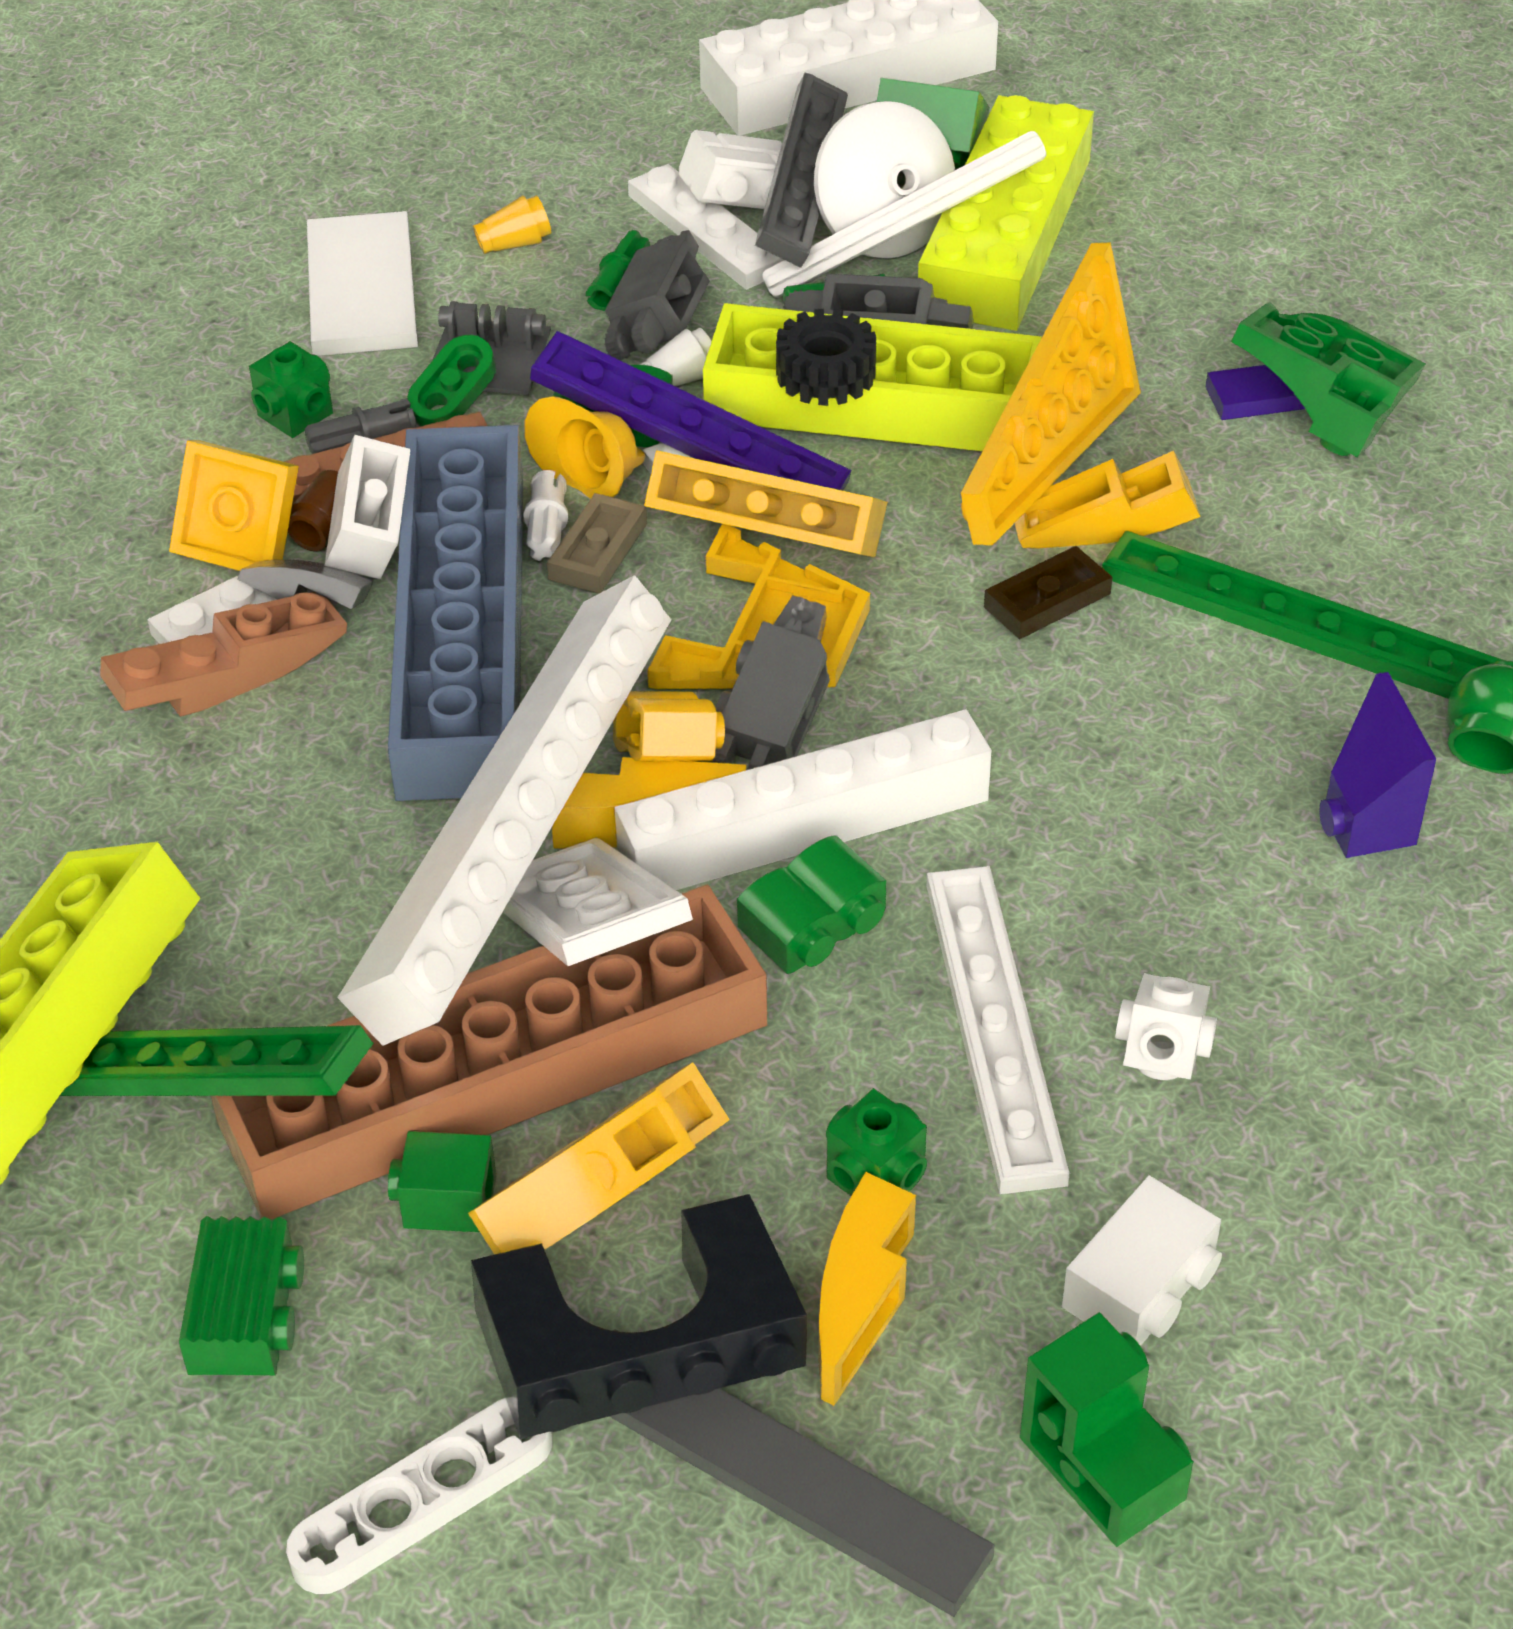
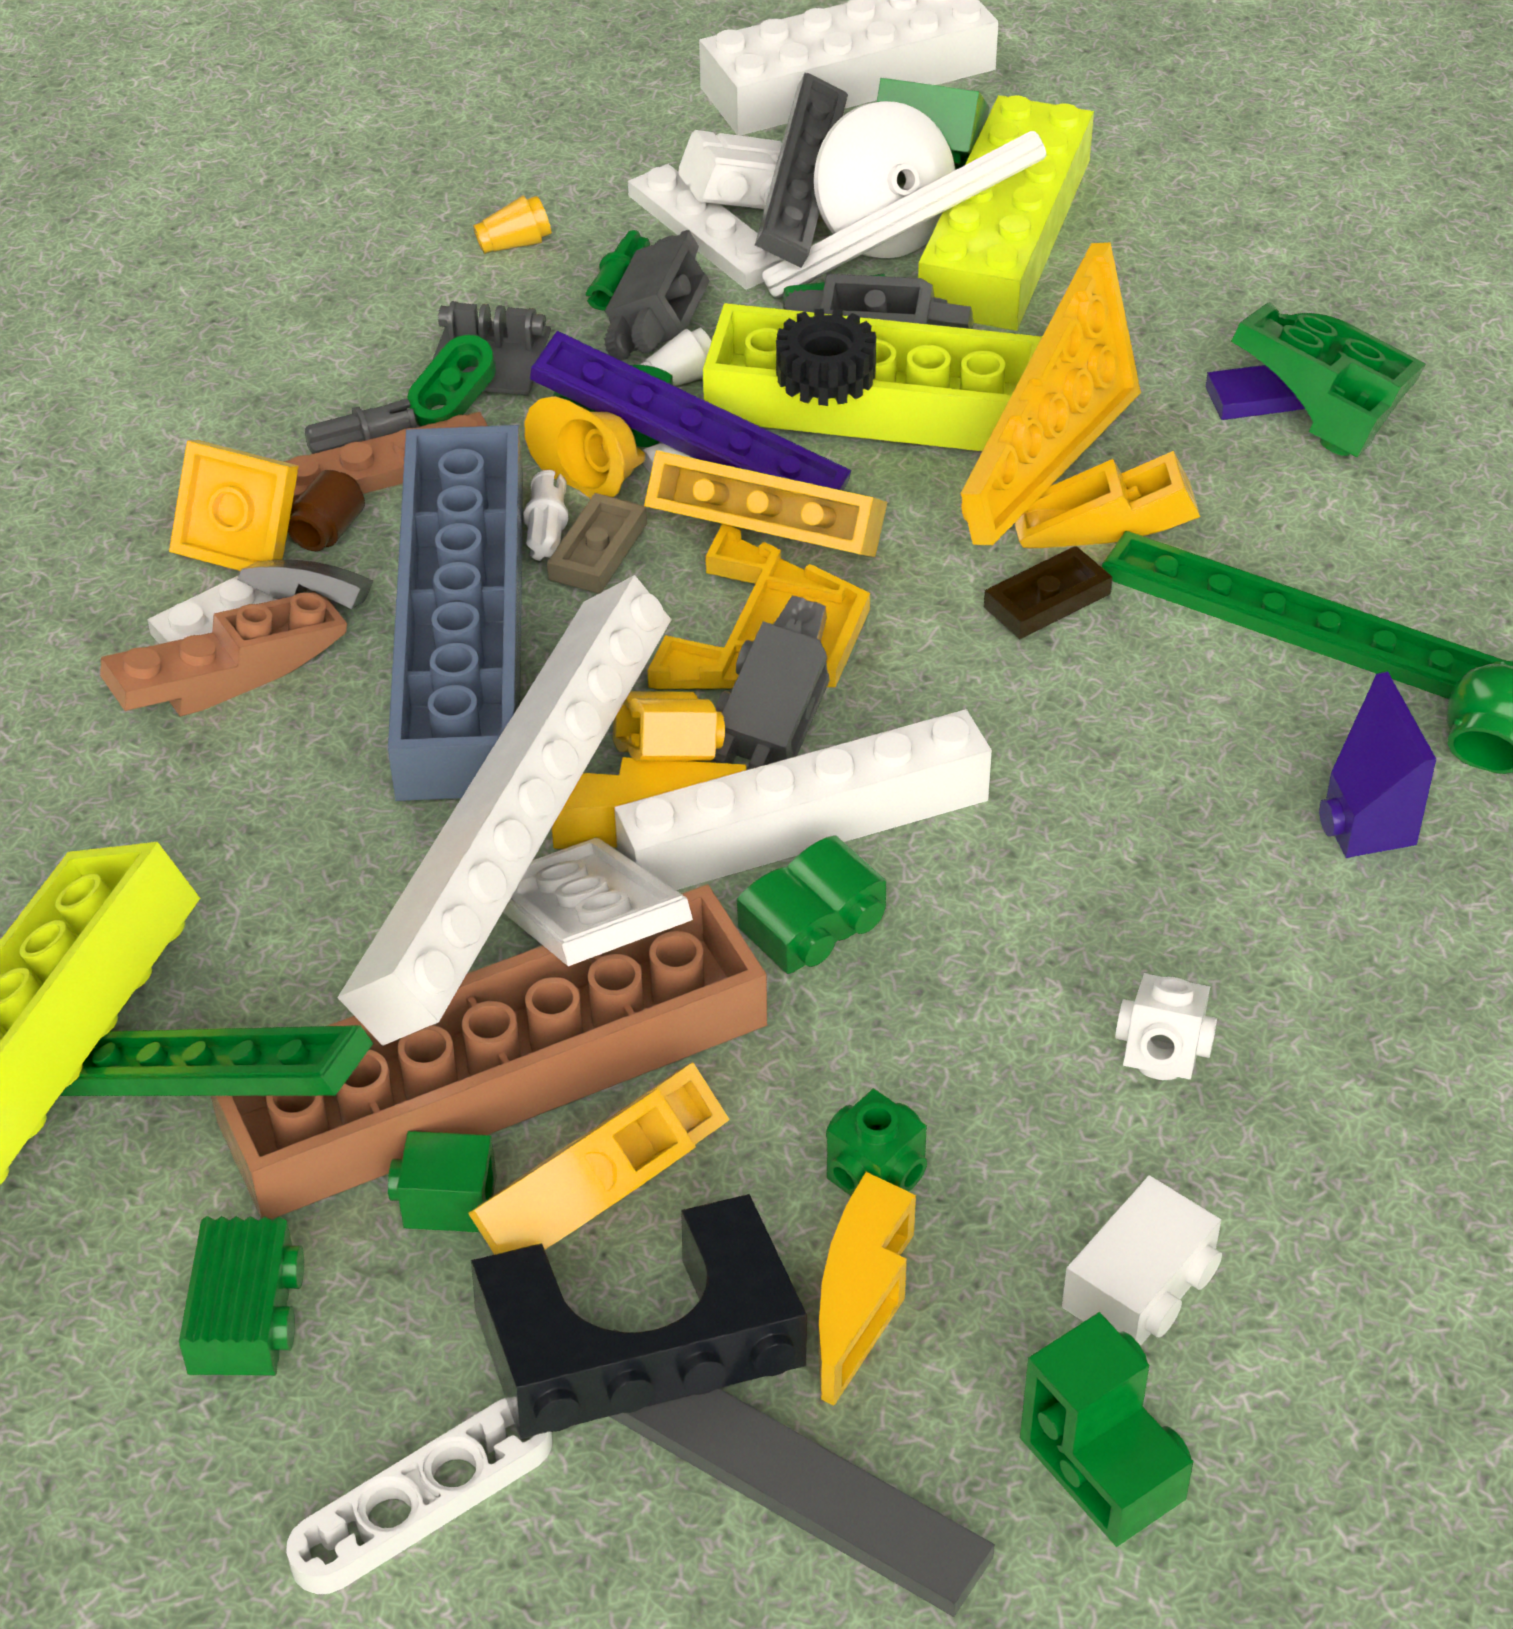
(291, 389): green brick -> none
(361, 284): white tile -> none
(367, 507): white brick -> none
(996, 1032): white tile -> none

